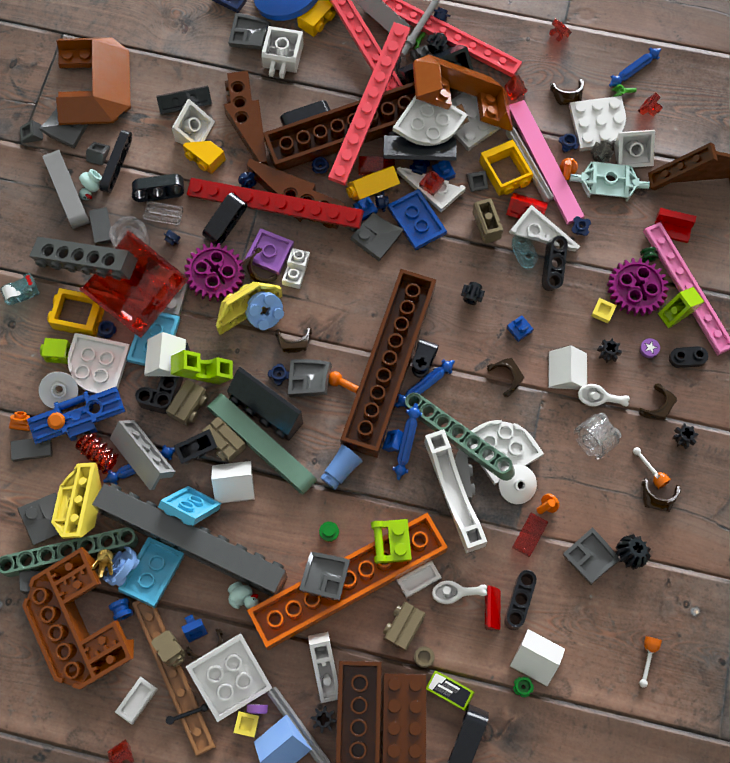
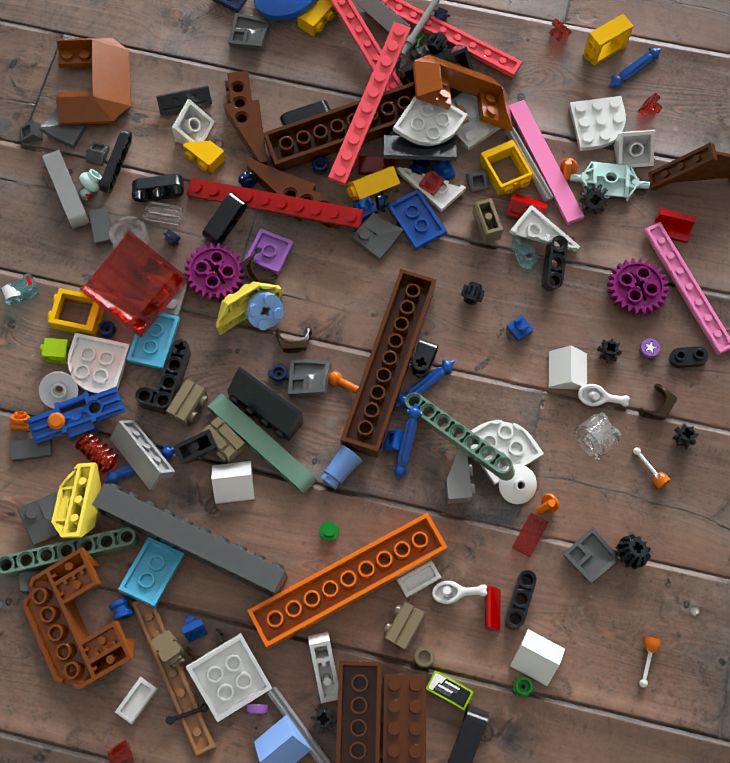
(83, 258): dark grey brick -> none
(104, 559): pearl gold piece -> none
(122, 565): light blue plate -> none
(159, 354): white slope -> none
(189, 365): lime arch -> none
(189, 505): medium azure plate -> none
(241, 595): light aqua animal -> none
(246, 724): light yellow plate -> none
(282, 50): white hinge -> none
(295, 268): white slope -> none
(325, 575): dark grey plate -> none
(398, 541): lime plate -> none
(454, 492): white arch -> none
(515, 87): clear red tile -> none
(518, 376): dark brown helmet -> none
(565, 97): dark brown helmet -> none
(571, 138): dark blue plate -> none
(576, 229): dark blue plate -> none
(599, 192): none -> black gear
(602, 151): clear smoke gear -> none
(603, 310): light yellow plate -> none
(608, 39): none -> yellow window
(621, 90): bright green hand -> none
(649, 254): dark green bush -> none
(656, 503): dark brown helmet -> none
(680, 307): lime slope -> none

